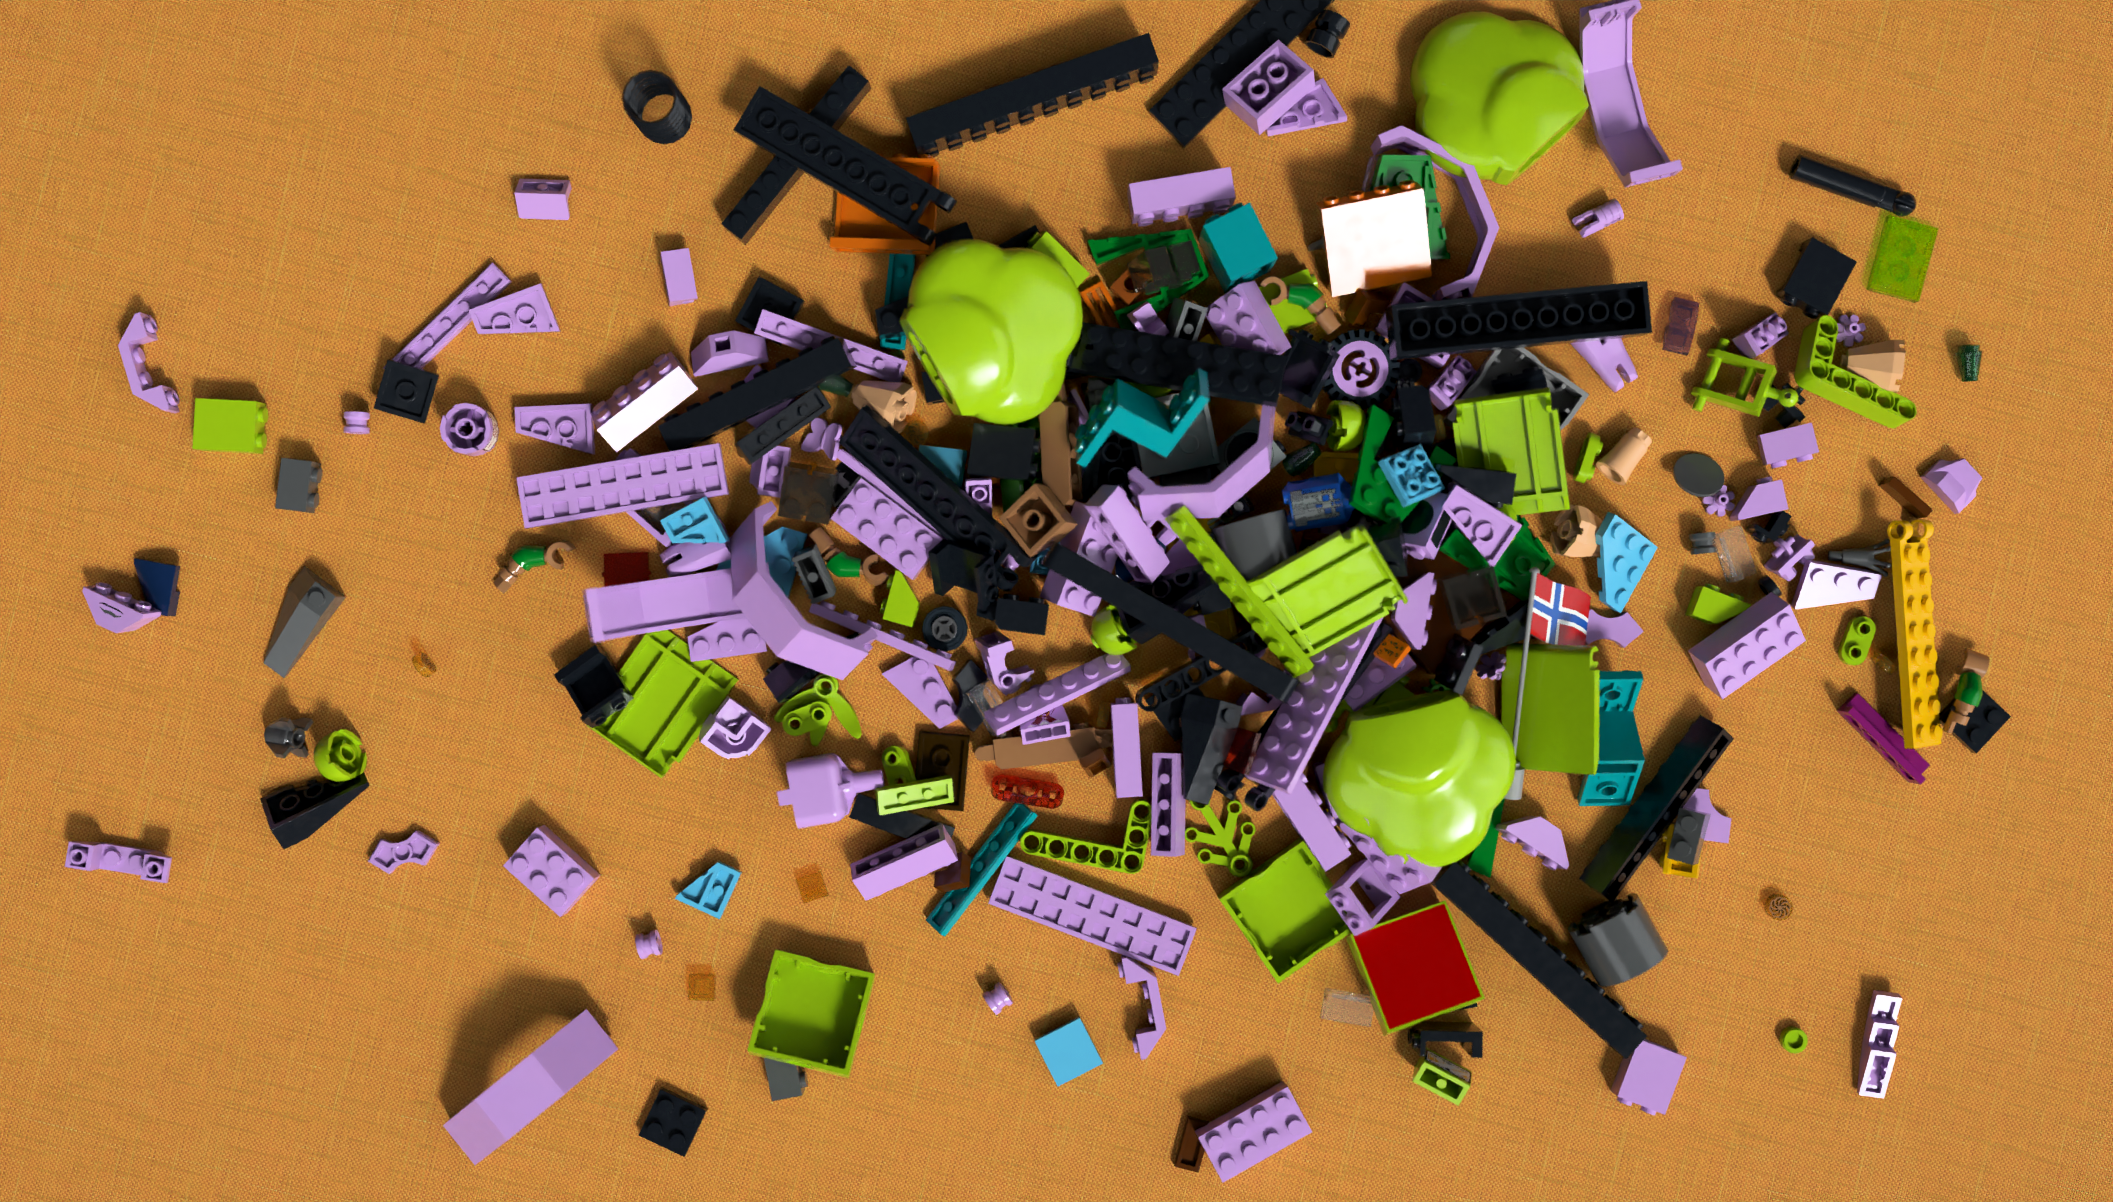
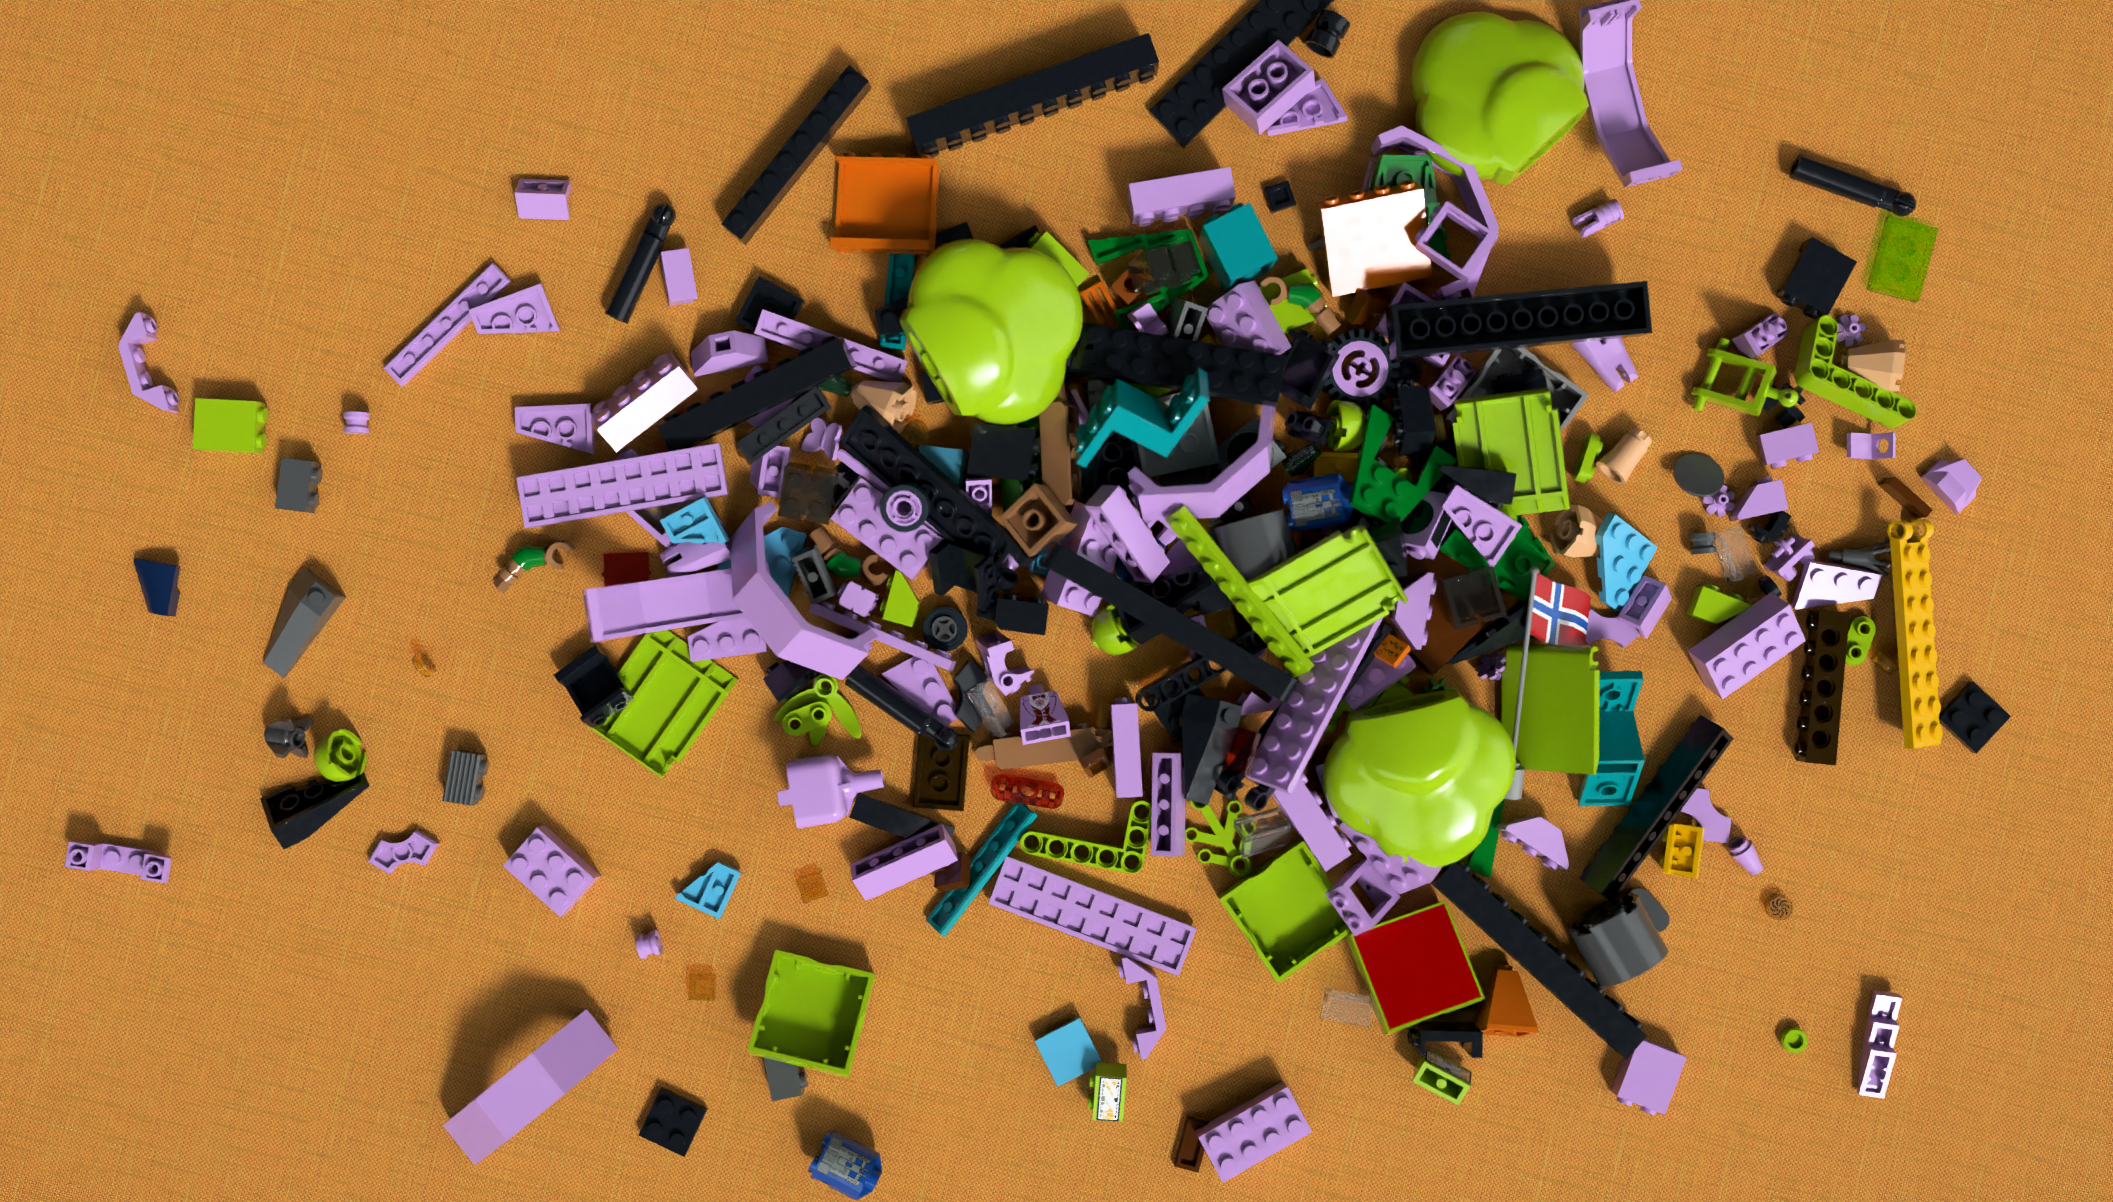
(117, 609): lavender slope -> none
(406, 391): black plate -> none
(456, 422): lavender brick -> none
(465, 777): none -> dark grey brick
(641, 263): none -> black piece
(643, 88): black piece -> none
(733, 730): lavender brick -> none
(840, 163): black hinge -> none
(847, 1166): none -> cylinder
(858, 598): none -> lavender brick
(901, 520): none -> wheel
(901, 708): none -> black piece
(901, 768): lime plate -> none
(914, 795): lime plate -> none
(997, 998): lavender wheel -> none
(1056, 692): lavender plate -> none
(1109, 1091): none -> brick
(1263, 831): none -> clear panel
(1279, 197): none -> black tile
(1411, 475): medium azure tile -> none
(1438, 215): none -> lavender window
(1458, 663): black plate -> none
(1506, 1006): none -> orange slope
(1646, 605): none -> lavender panel
(1655, 910): none -> dark grey tile
(1681, 326): slope -> none
(1688, 836): dark grey brick -> none
(1746, 855): none -> lavender cone
(1833, 678): none -> dark brown brick
(1866, 445): none -> lavender bracket
(1883, 739): magenta fence -> none
(1969, 361): clear green cone -> none
(1969, 688): medium nougat piece -> none

